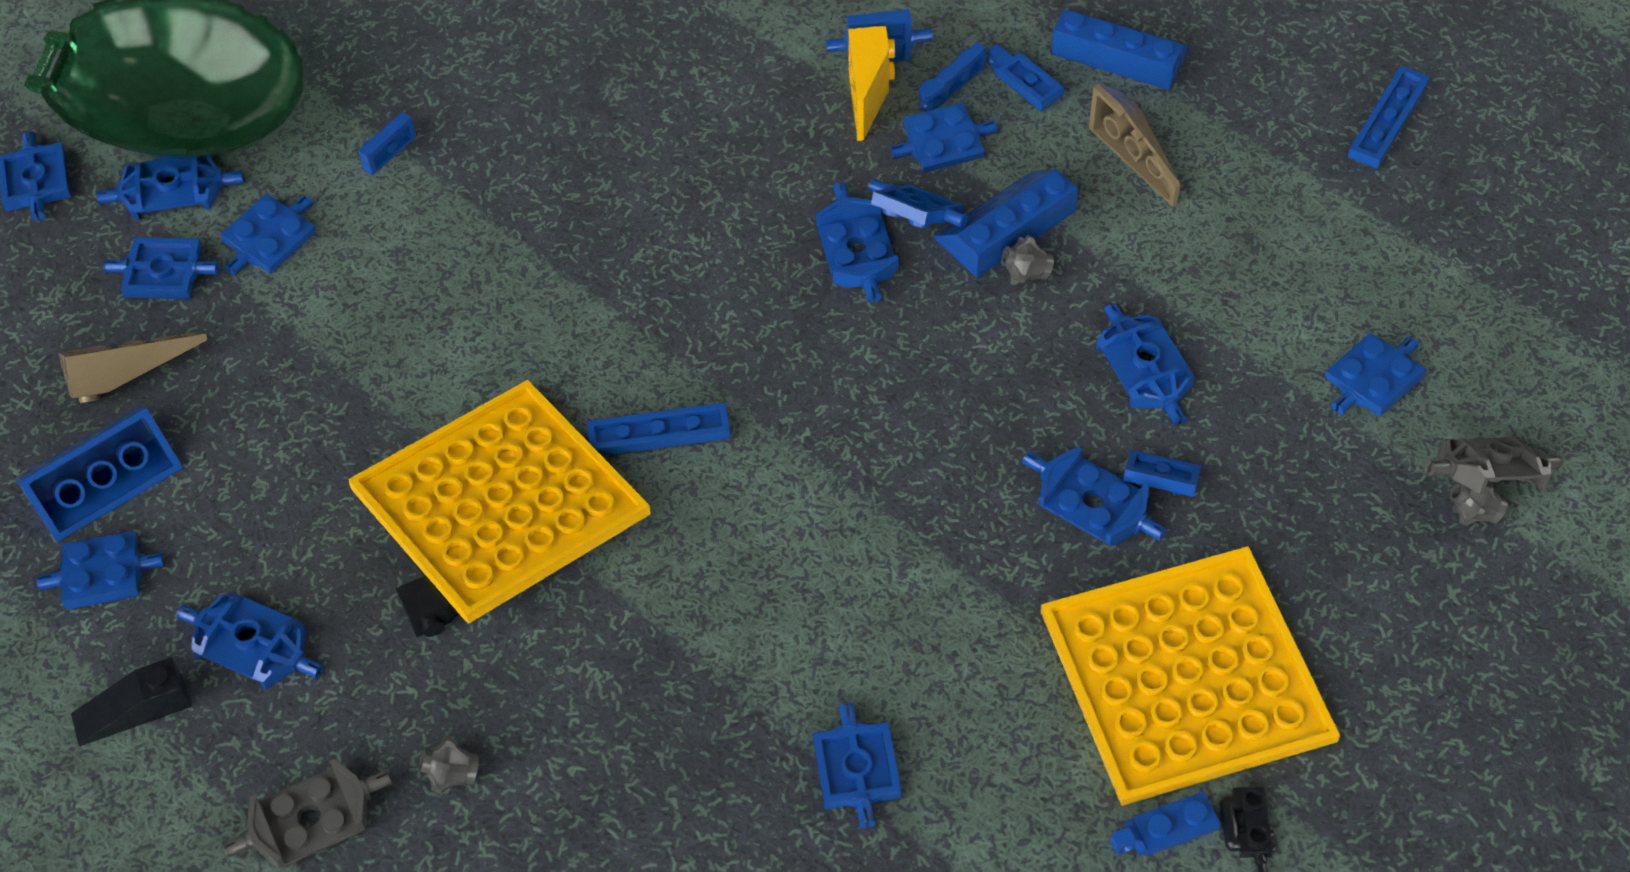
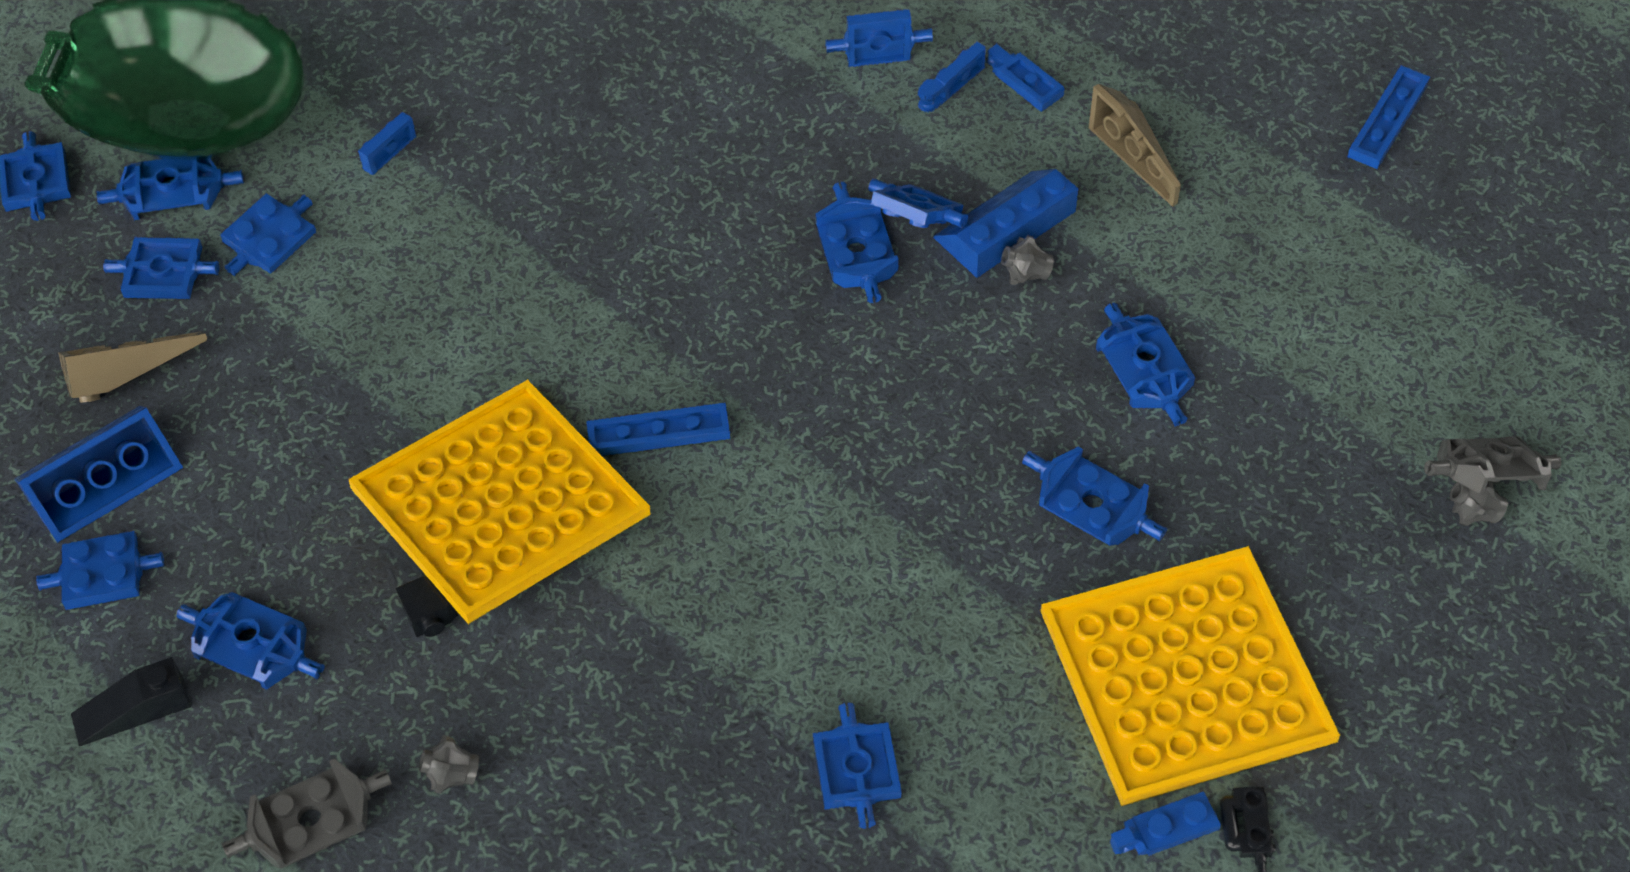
(869, 73): yellow slope -> none
(943, 137): blue plate -> none
(1118, 49): blue slope -> none
(1162, 473): blue plate -> none
(1375, 374): blue plate -> none

